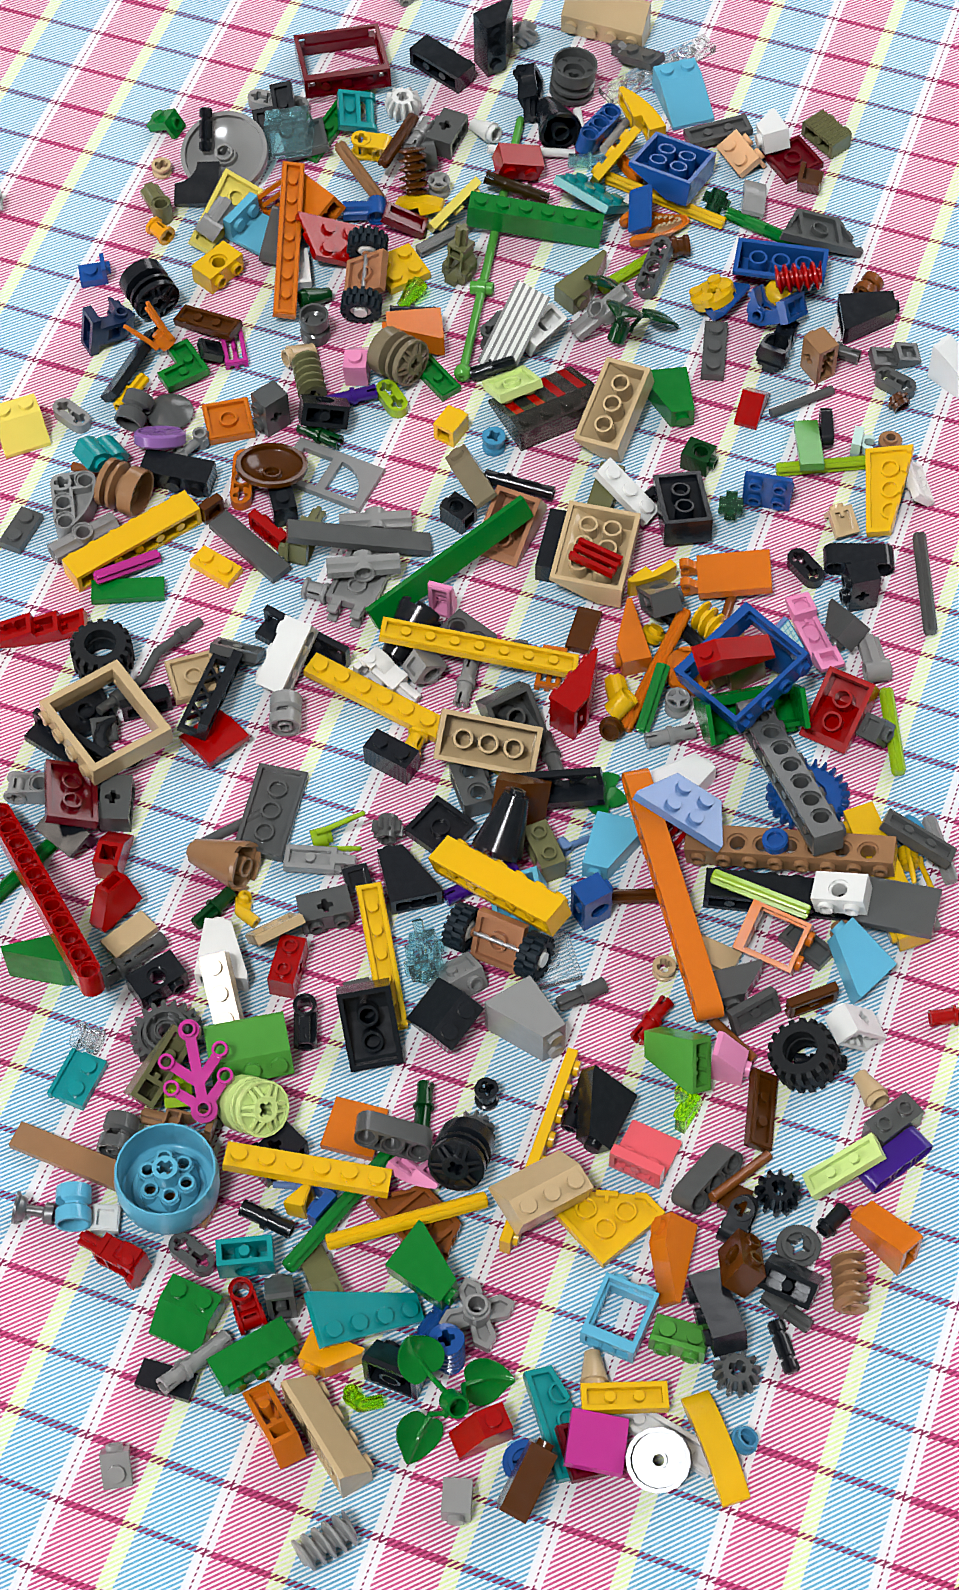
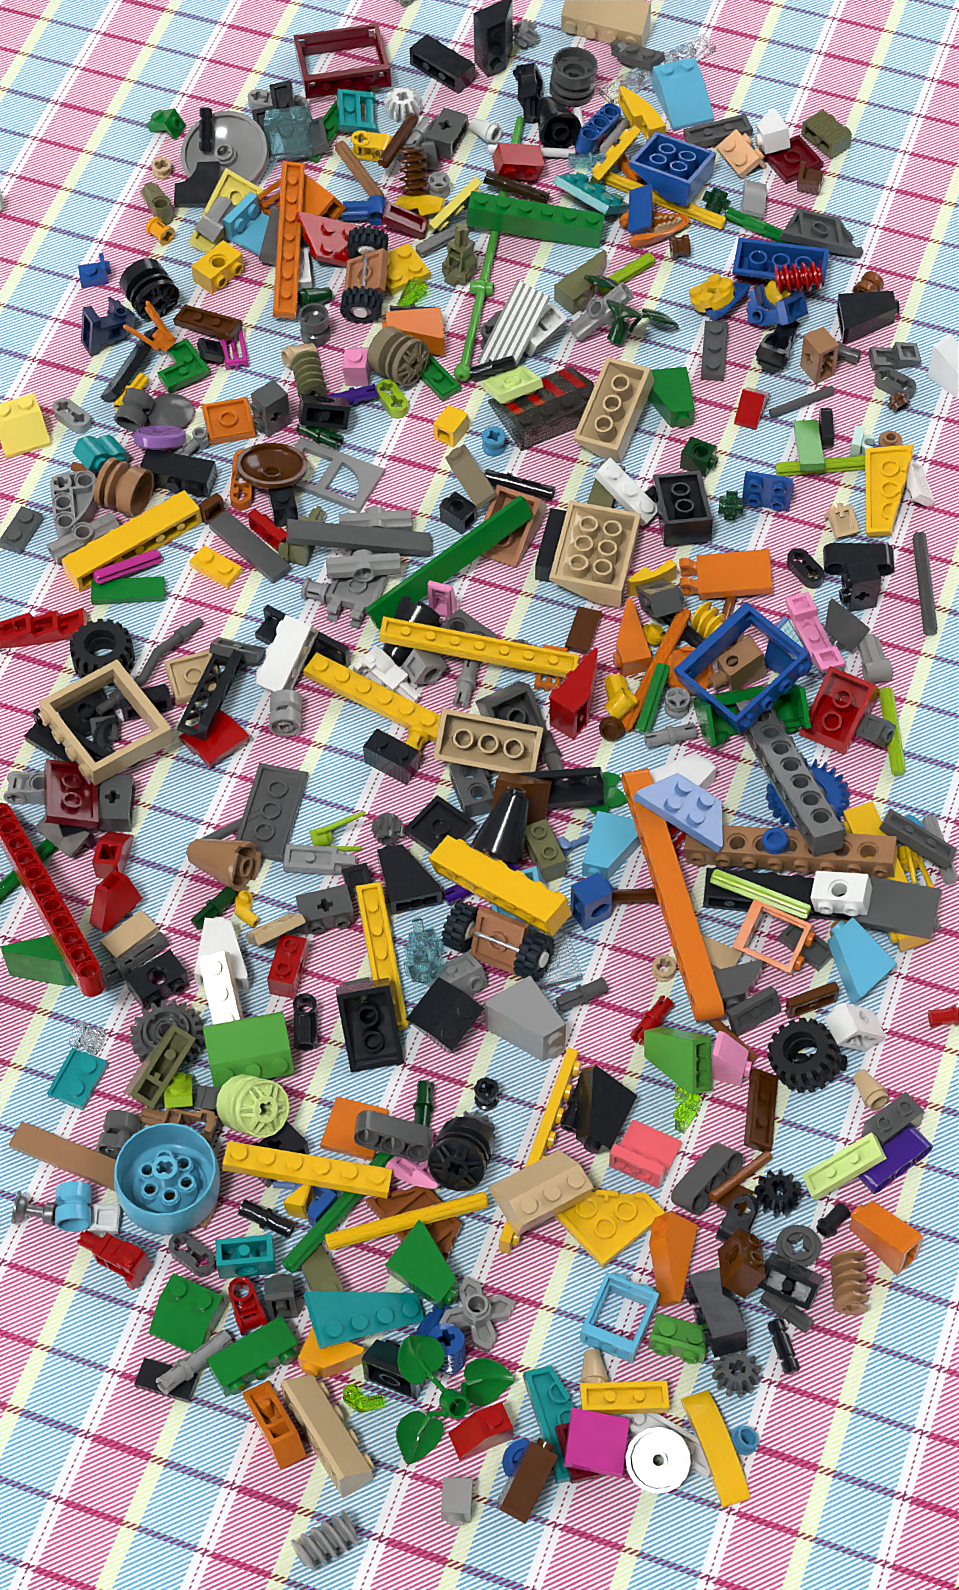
(116, 1466): light grey bracket -> none
(197, 1076): dark pink plant -> none
(598, 555): red tile -> none
(654, 277): dark grey beam -> none
(731, 654): red slope -> none

